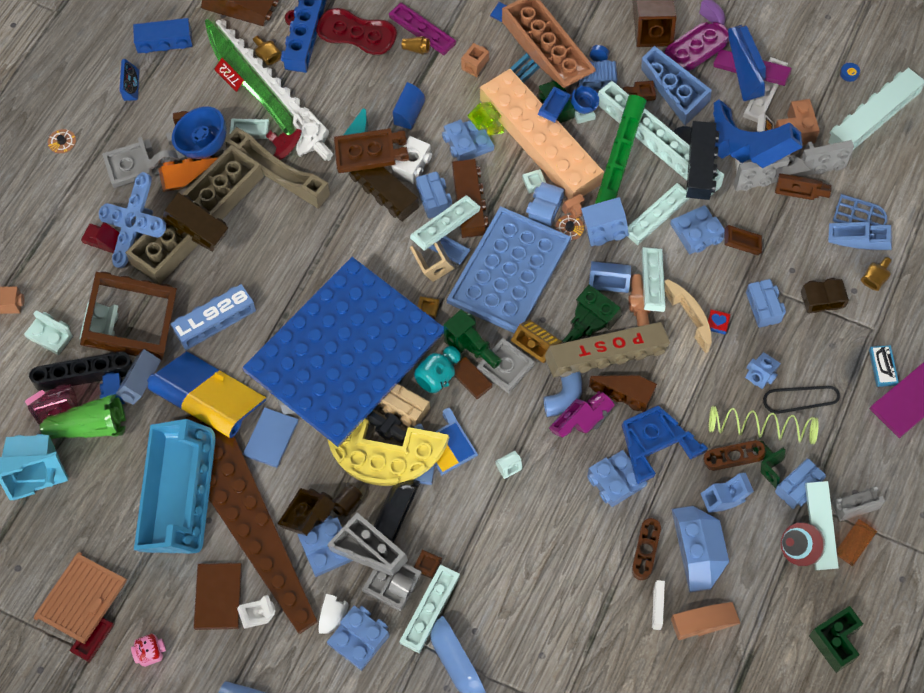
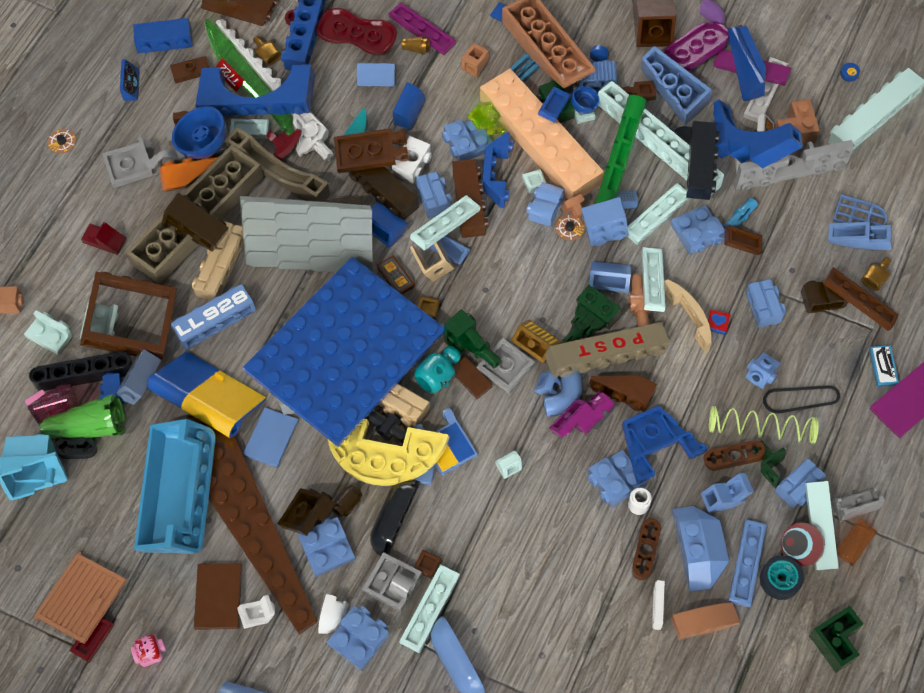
(76, 446): none -> black beam
(123, 218): medium blue piece -> none
(189, 69): none -> reddish brown plate
(219, 264): none -> tan brick
(290, 98): none -> blue arch
(306, 233): none -> light grey piece
(367, 546): light grey wedge -> none
(376, 74): none -> medium blue brick
(386, 225): none -> blue brick
(395, 275): none -> tile
(497, 149): none -> blue slope
(509, 270): medium blue plate -> none
(545, 384): none -> medium blue tile
(628, 199): none -> medium blue slope
(639, 501): none -> white brick
(742, 214): none -> dark azure pin
(747, 563): none -> medium blue tile
(781, 567): none -> wheel
(801, 187): reddish brown hinge -> none
(860, 299): none -> reddish brown tile

